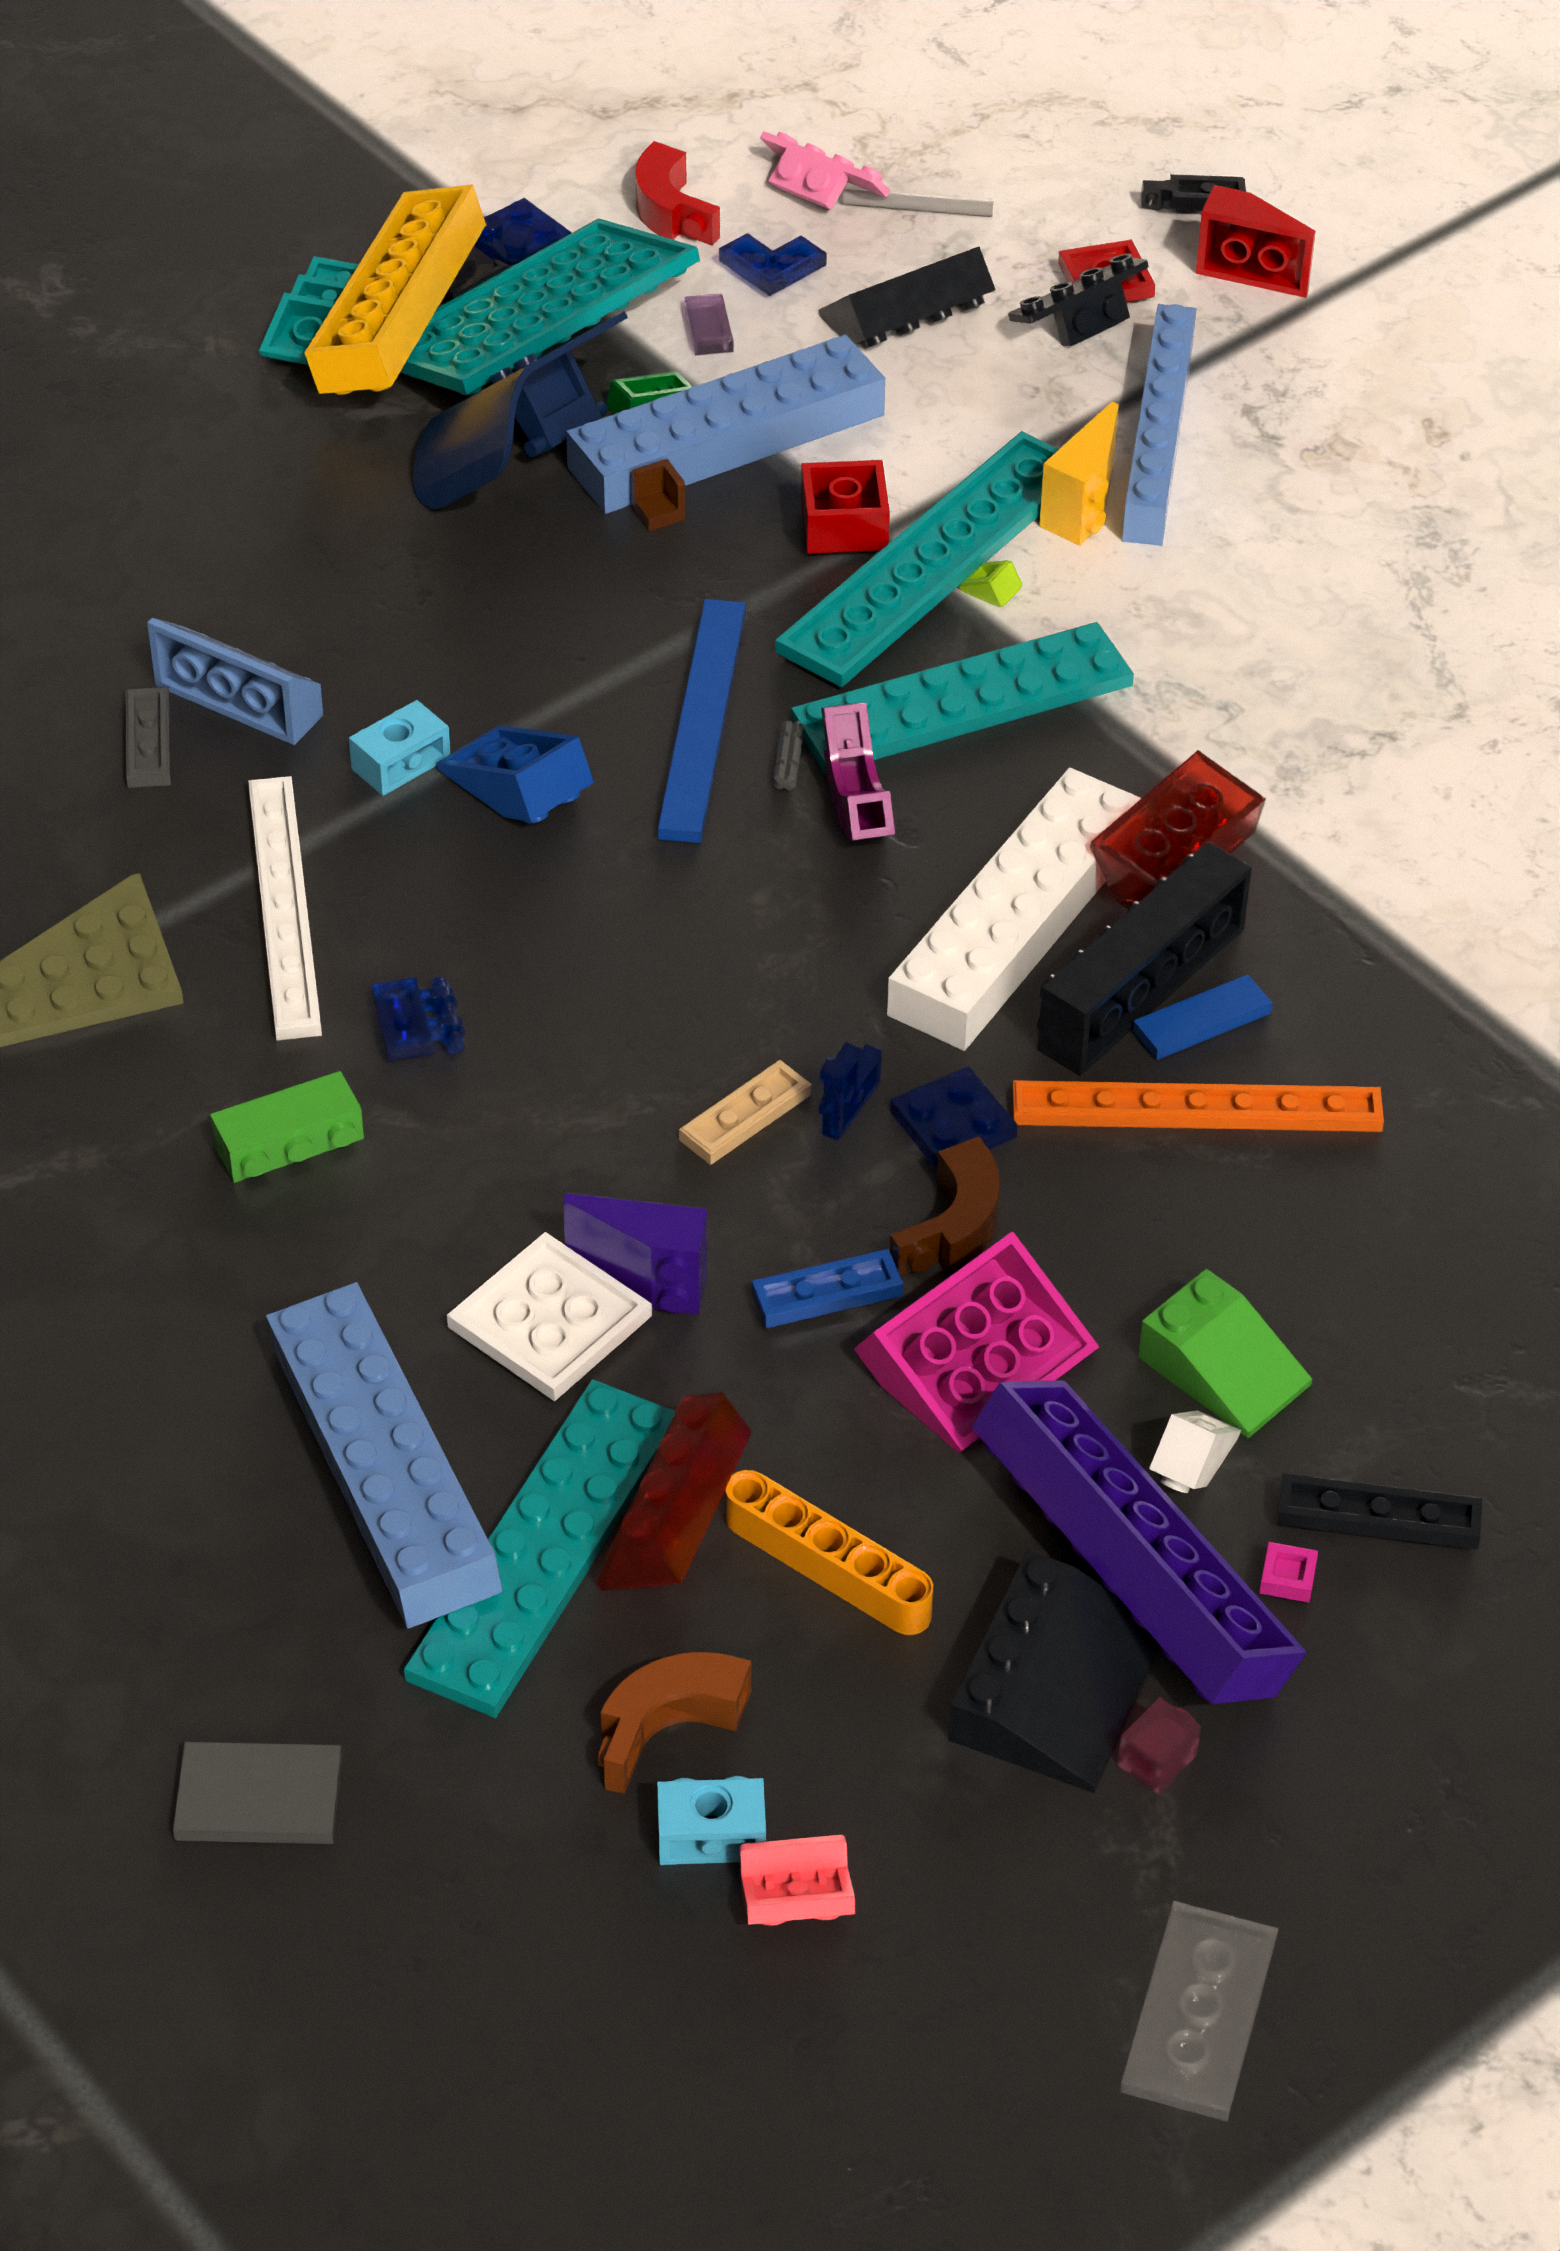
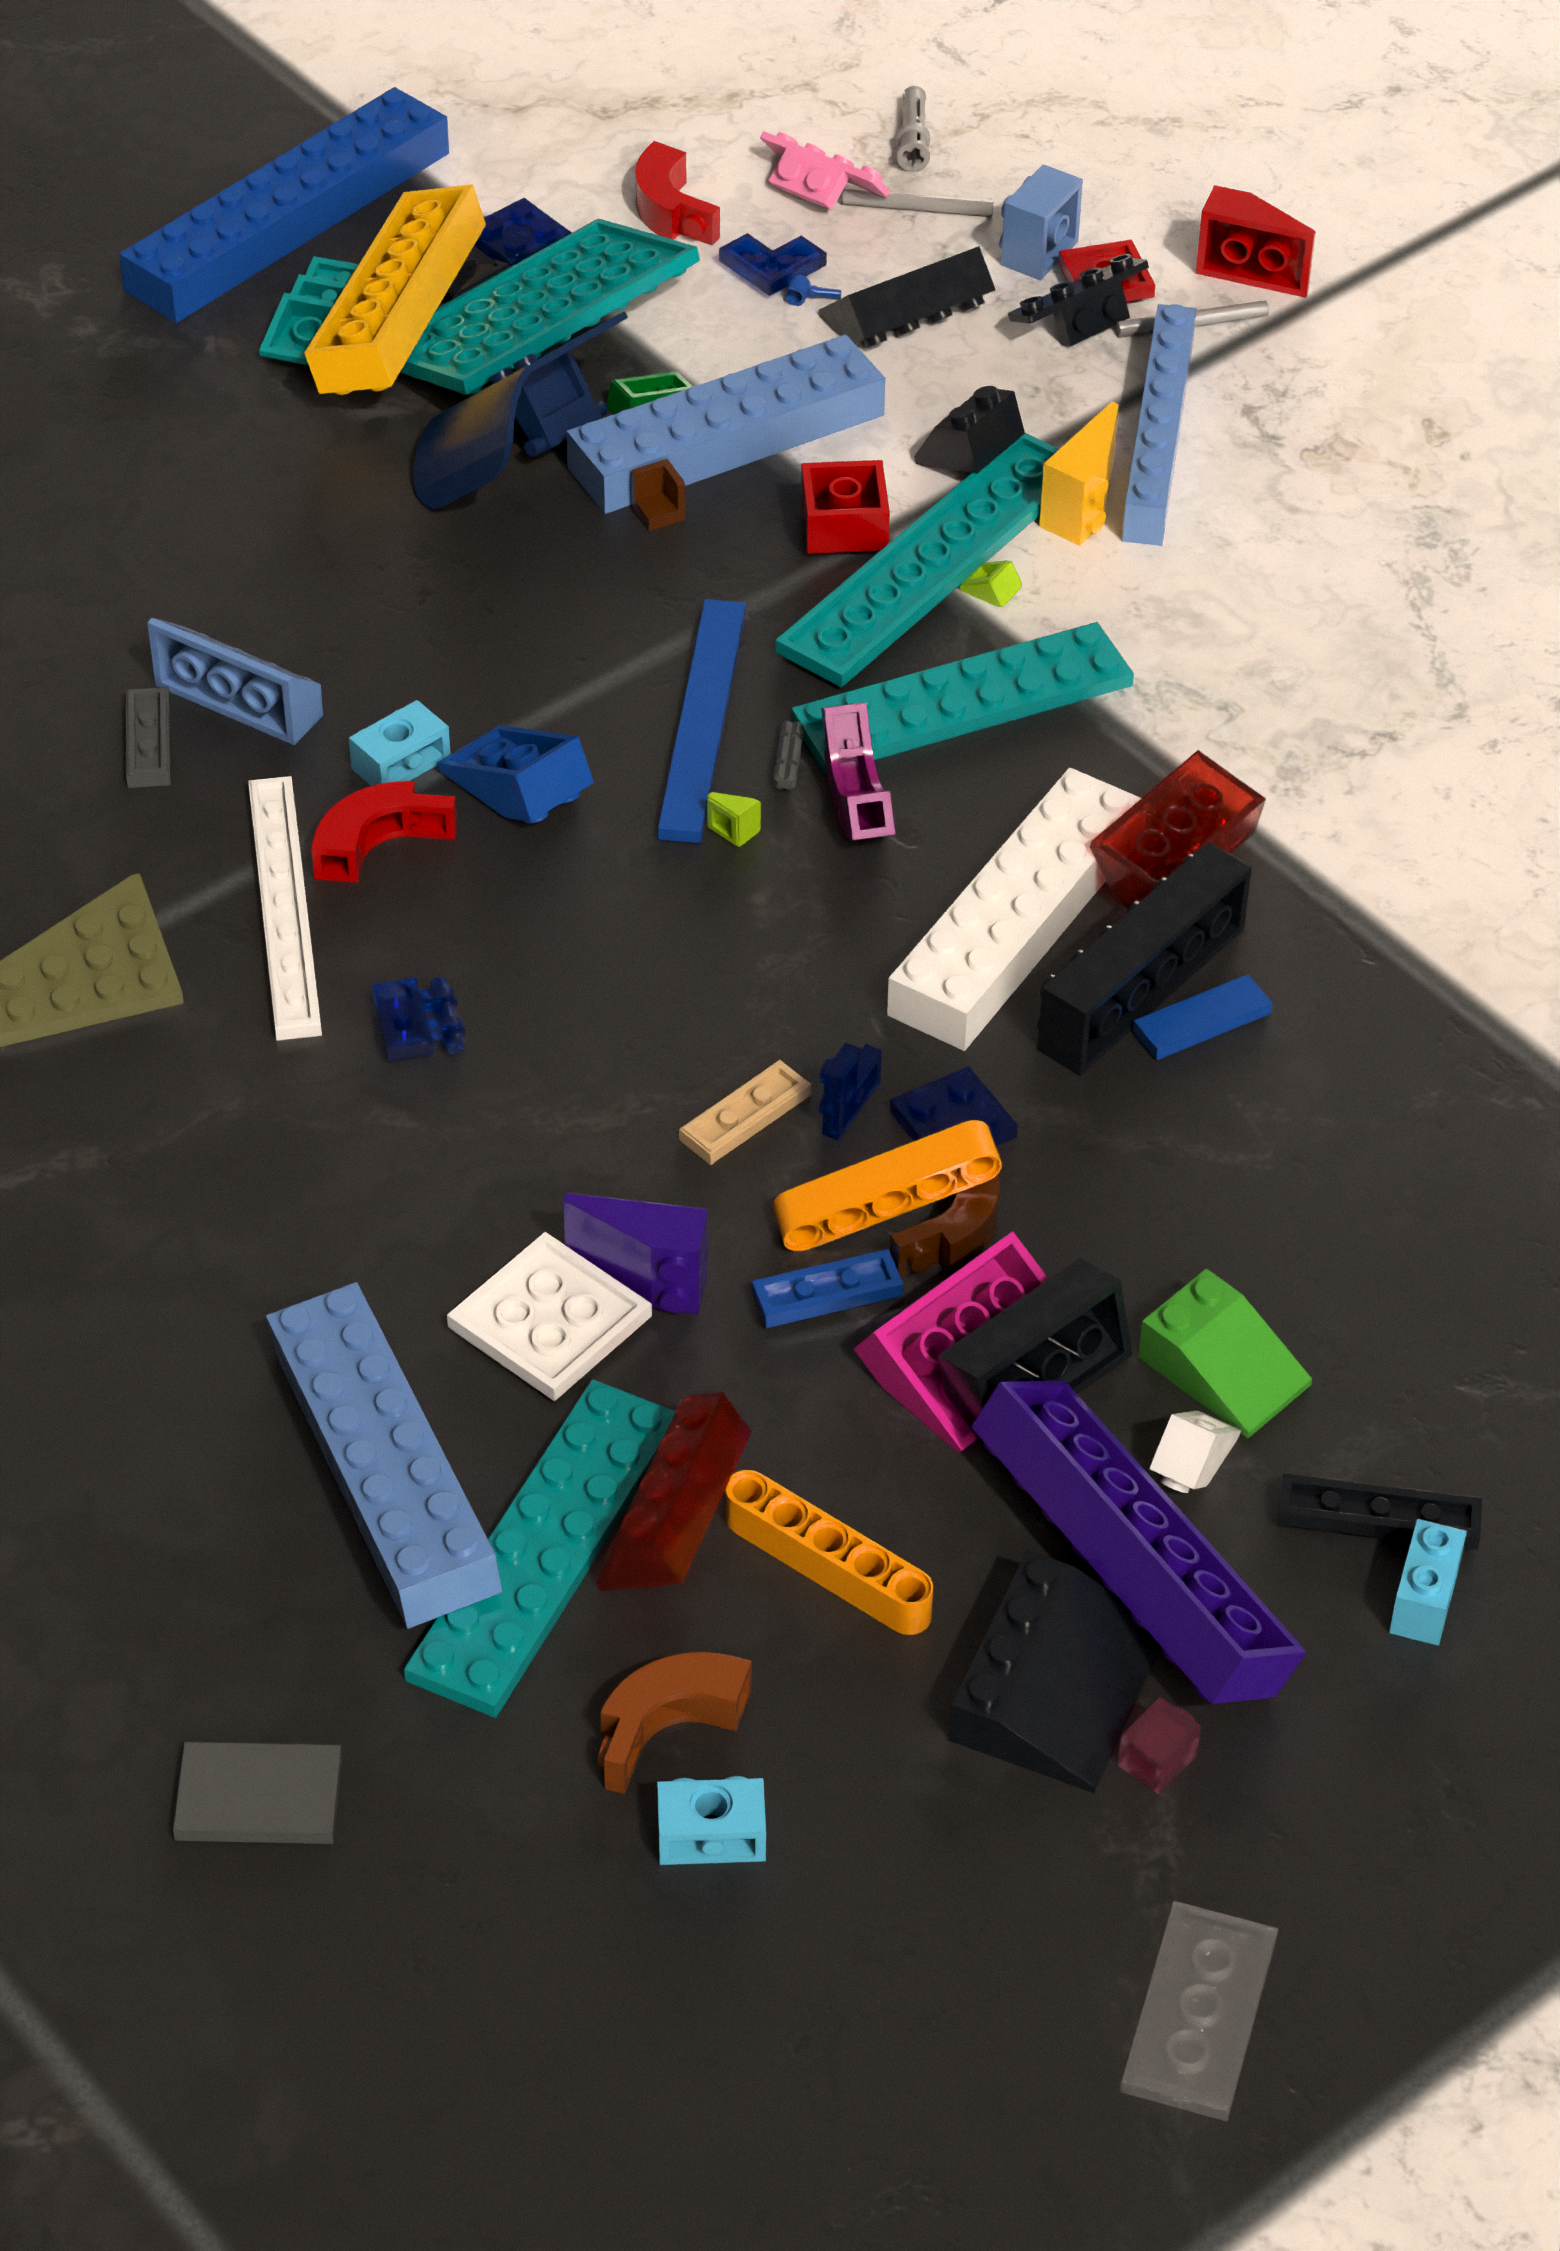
(284, 204): none -> blue brick
(287, 1126): bright green brick -> none
(373, 817): none -> red arch
(708, 324): clear purple tile -> none
(733, 817): none -> lime slope
(796, 1880): coral bracket -> none
(801, 288): none -> blue hand
(886, 1185): none -> light orange beam
(913, 135): none -> light grey pin
(974, 432): none -> black slope
(1041, 221): none -> medium blue brick
(1060, 1331): none -> black slope
(1184, 191): black hinge -> none
(1197, 1106): orange tile -> none
(1203, 317): none -> light grey bar
(1289, 1572): dark pink plate -> none
(1427, 1582): none -> medium azure brick

